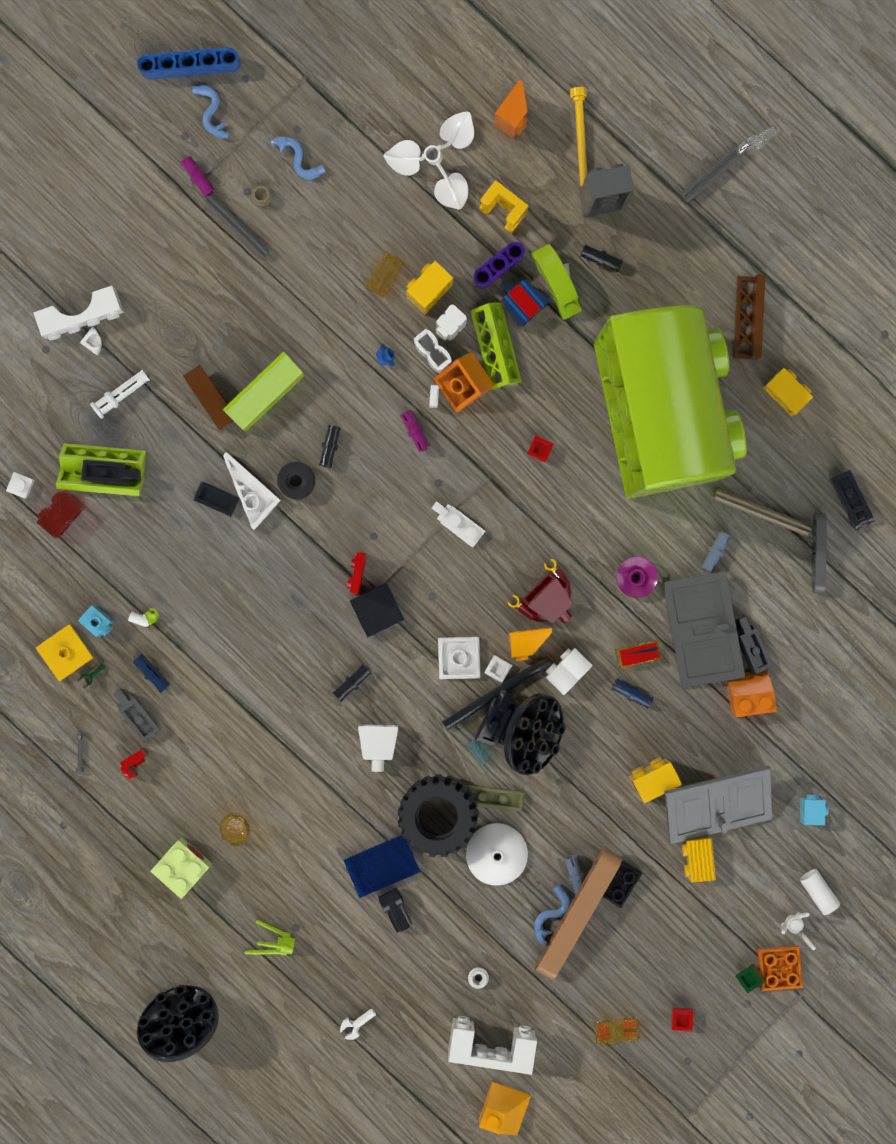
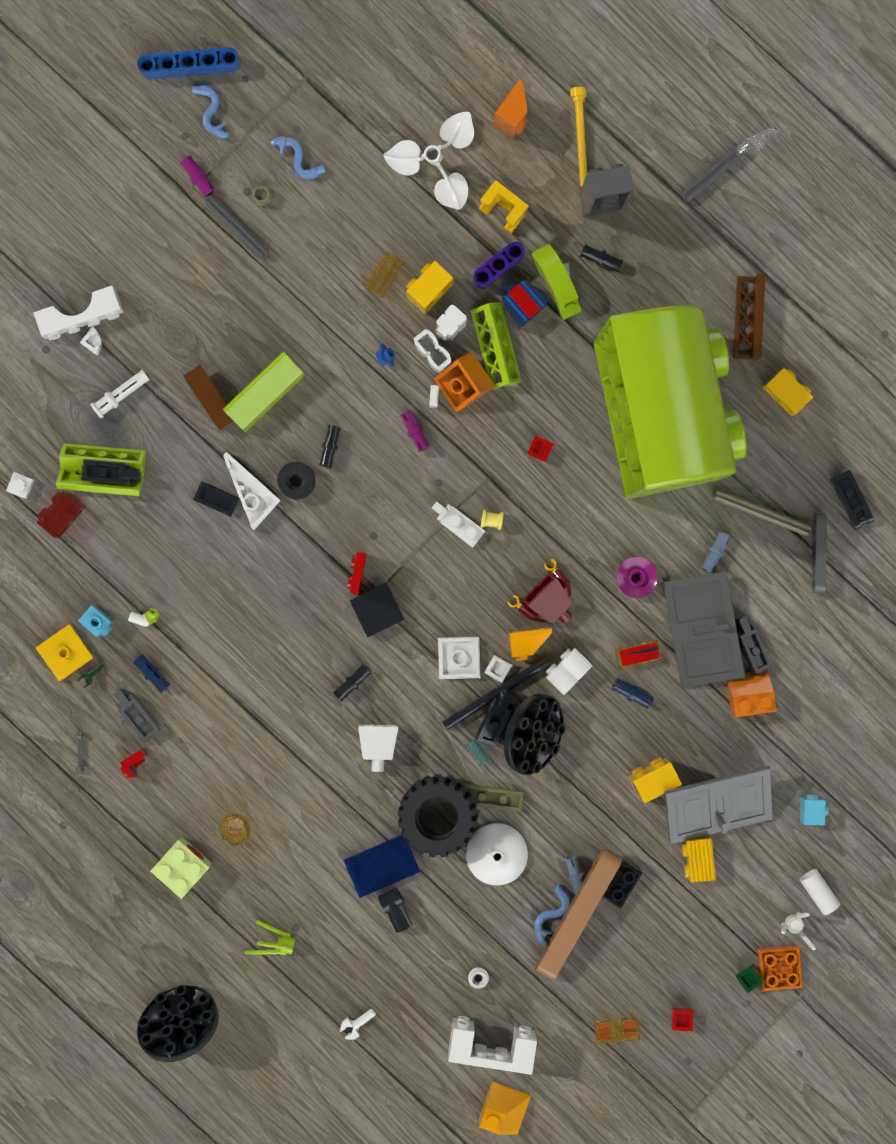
(492, 519): none -> light yellow bush

